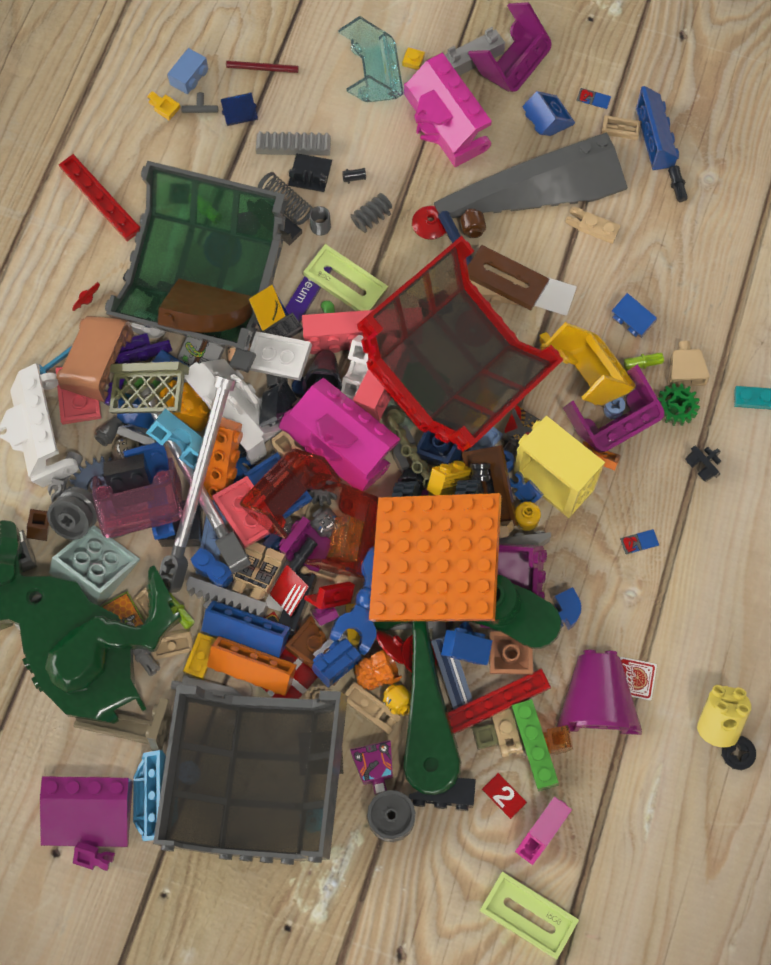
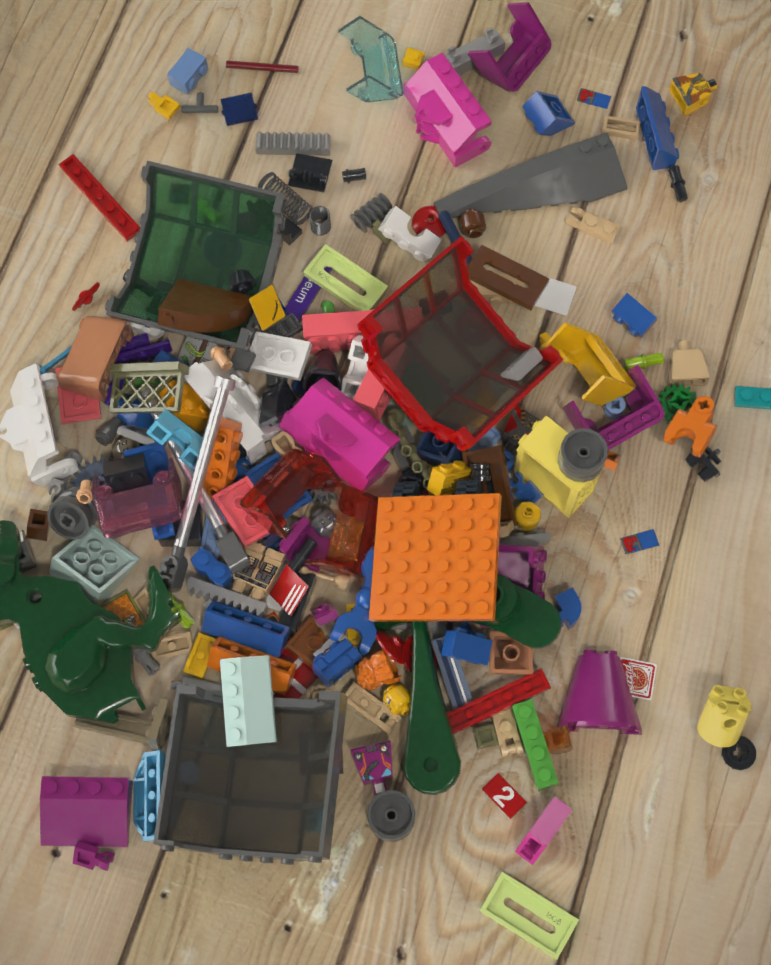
(84, 494): none -> light nougat pin
(219, 355): none -> light nougat pin
(242, 281): none -> black piece
(248, 700): none -> light aqua slope
(332, 595): red panel -> none
(378, 233): none -> olive tile
(395, 228): none -> white arch
(459, 795): black slope -> none
(522, 364): none -> light grey slope
(582, 455): none -> dark grey wheel
(691, 92): none -> torso
(694, 425): none -> orange piece

